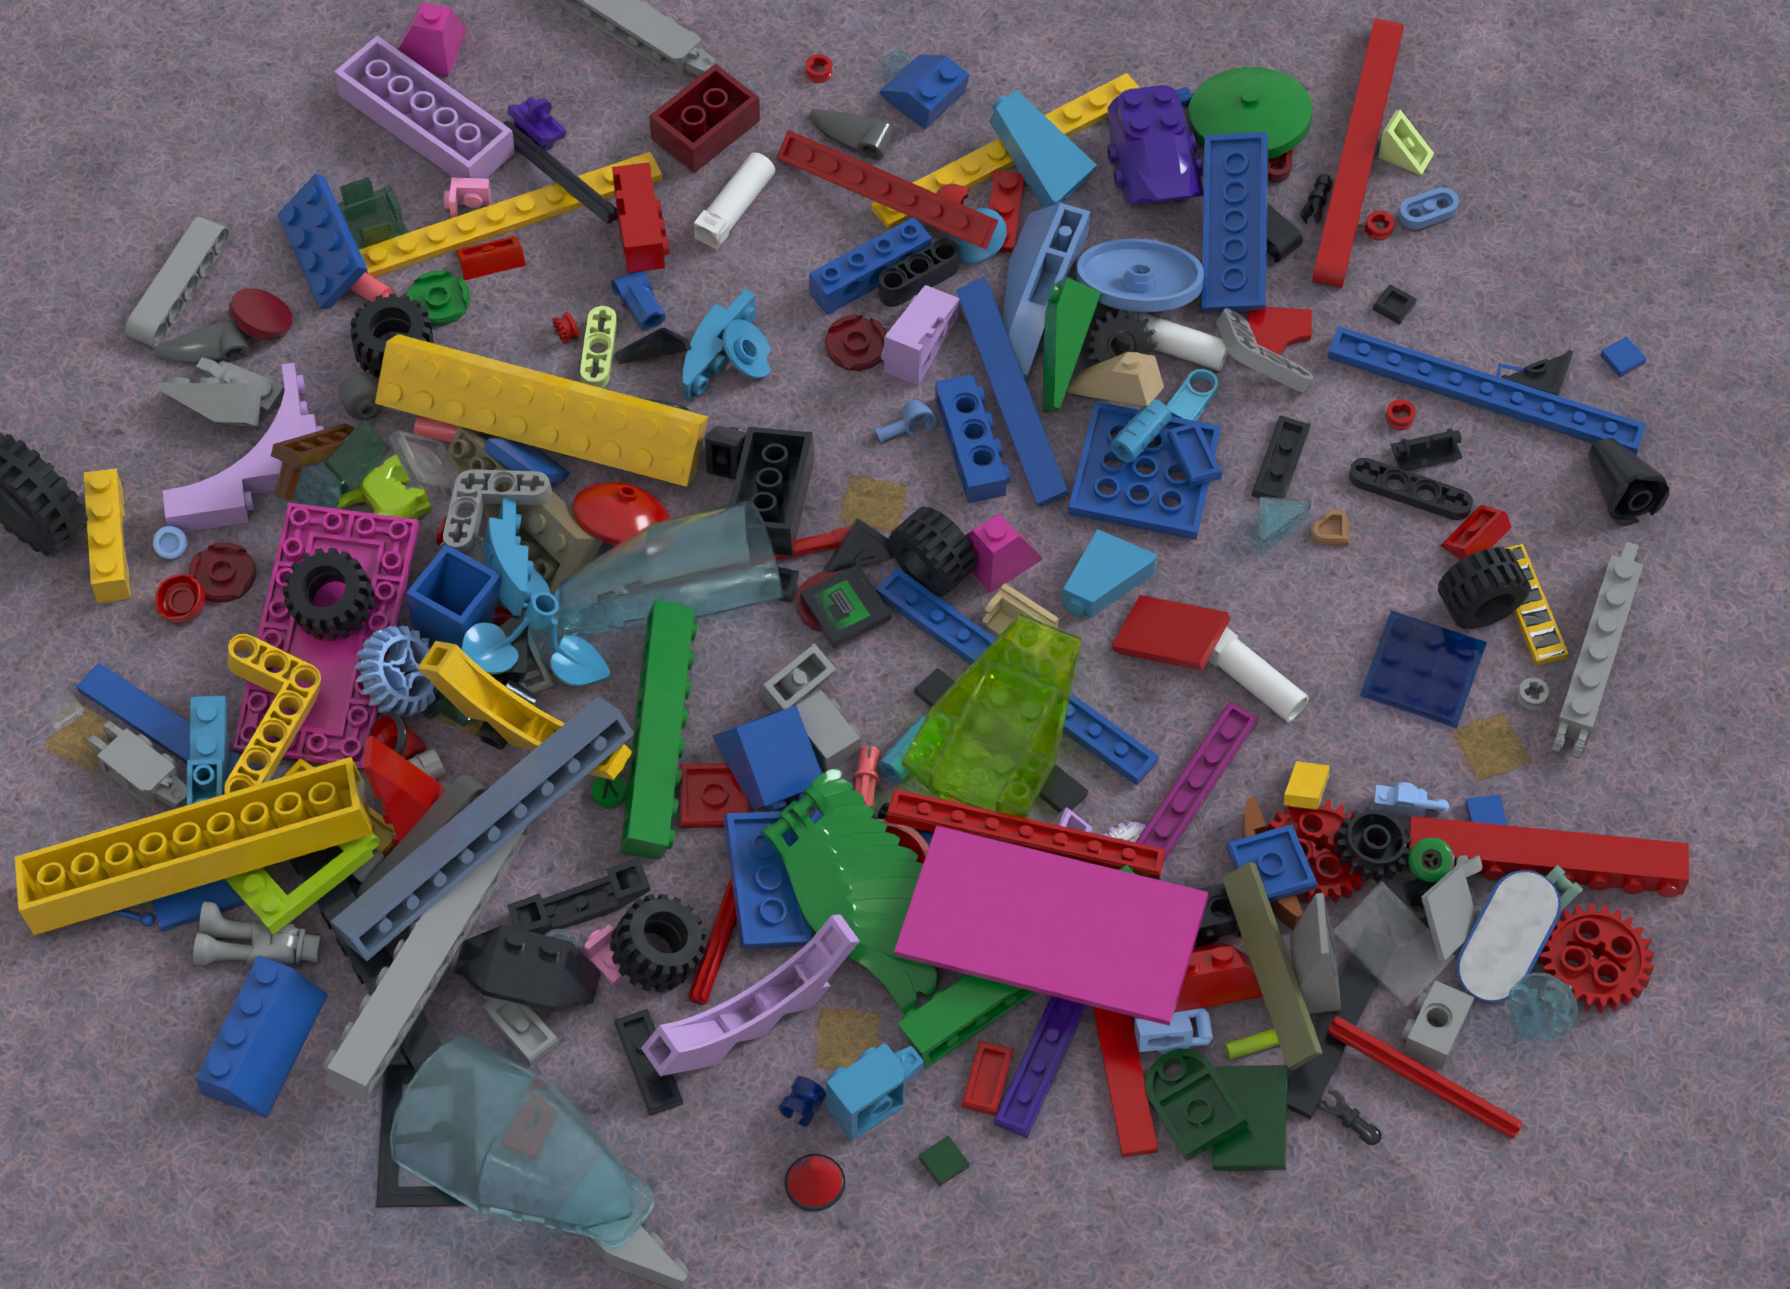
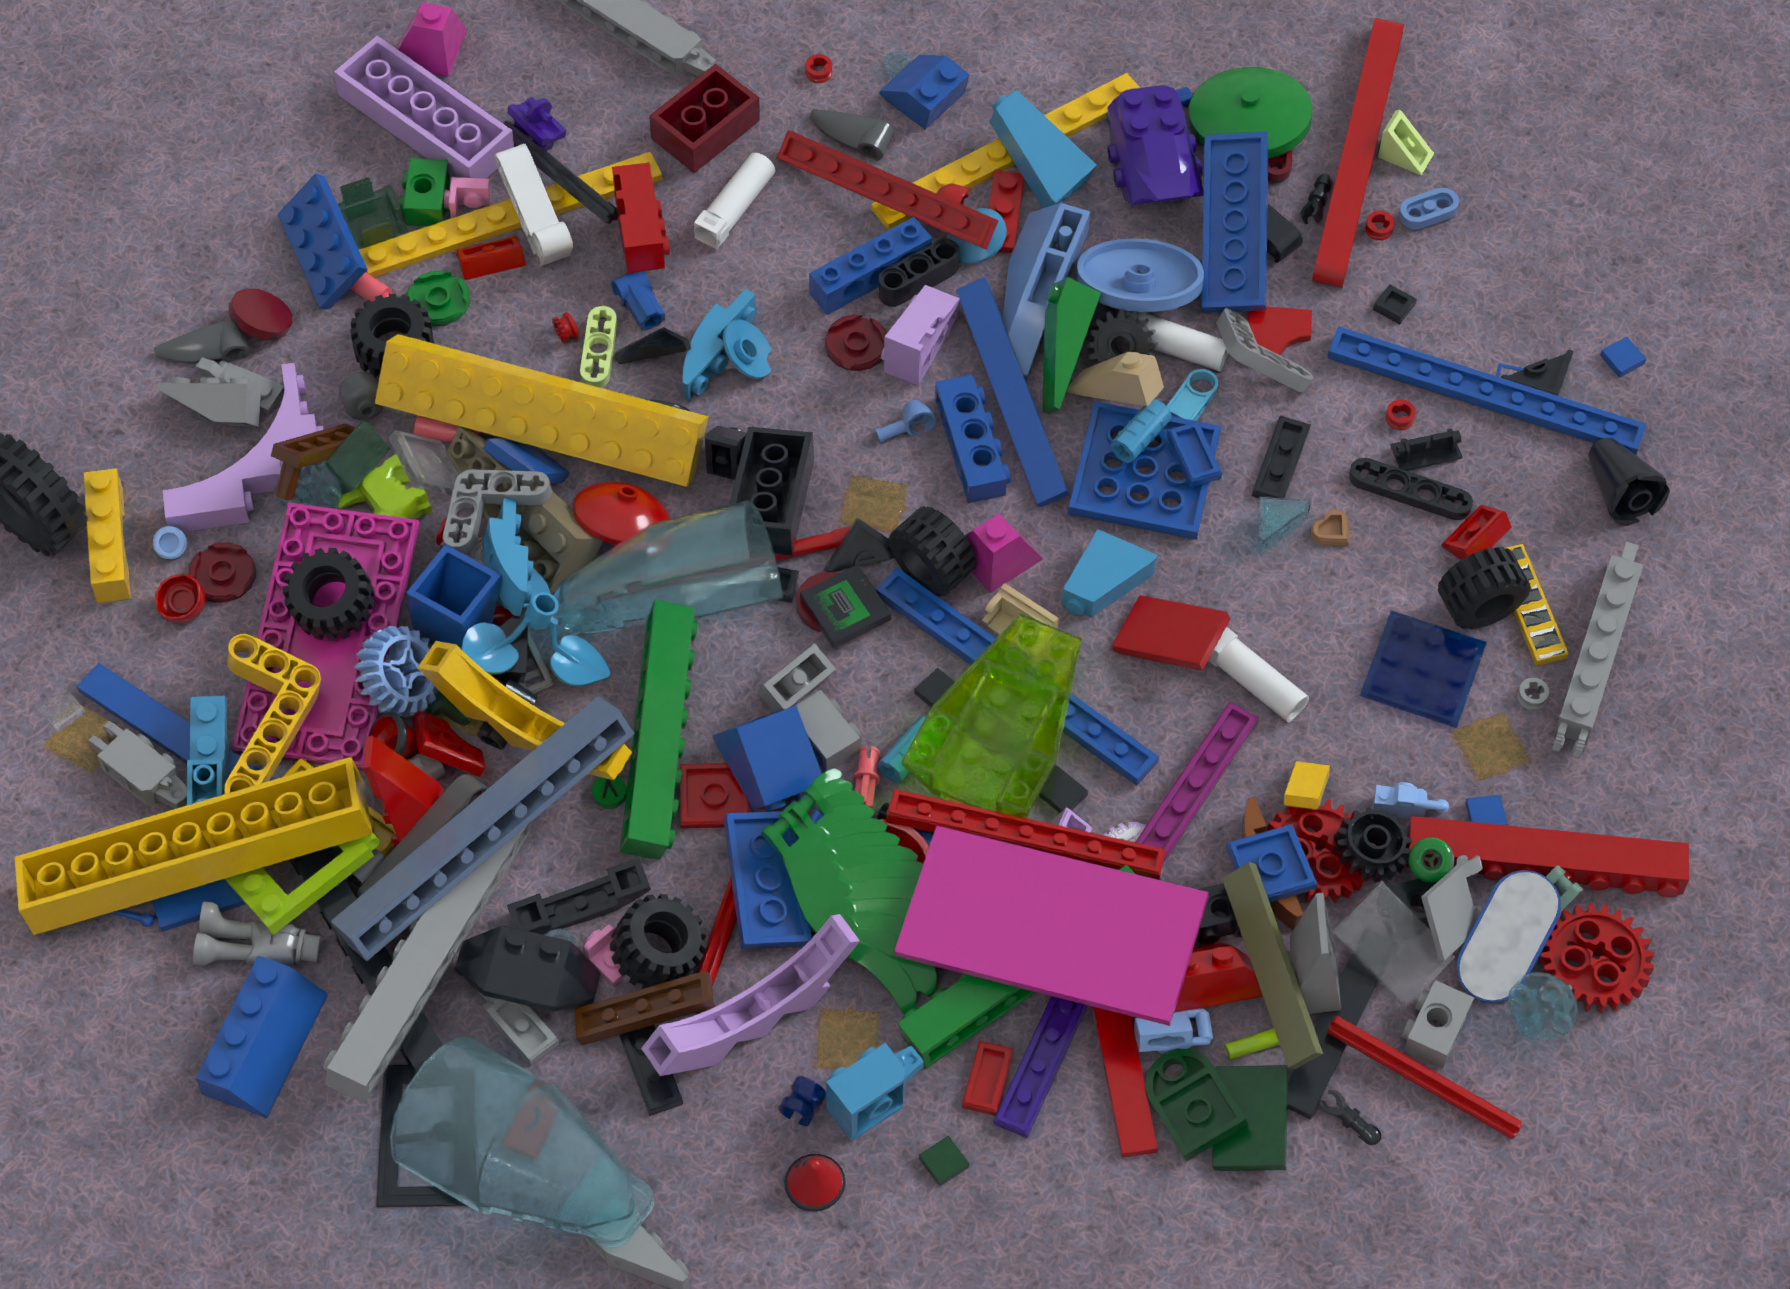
(175, 281): light grey beam -> none
(424, 191): none -> green brick
(442, 743): none -> red tile
(532, 205): none -> white beam
(644, 1008): none -> reddish brown piece

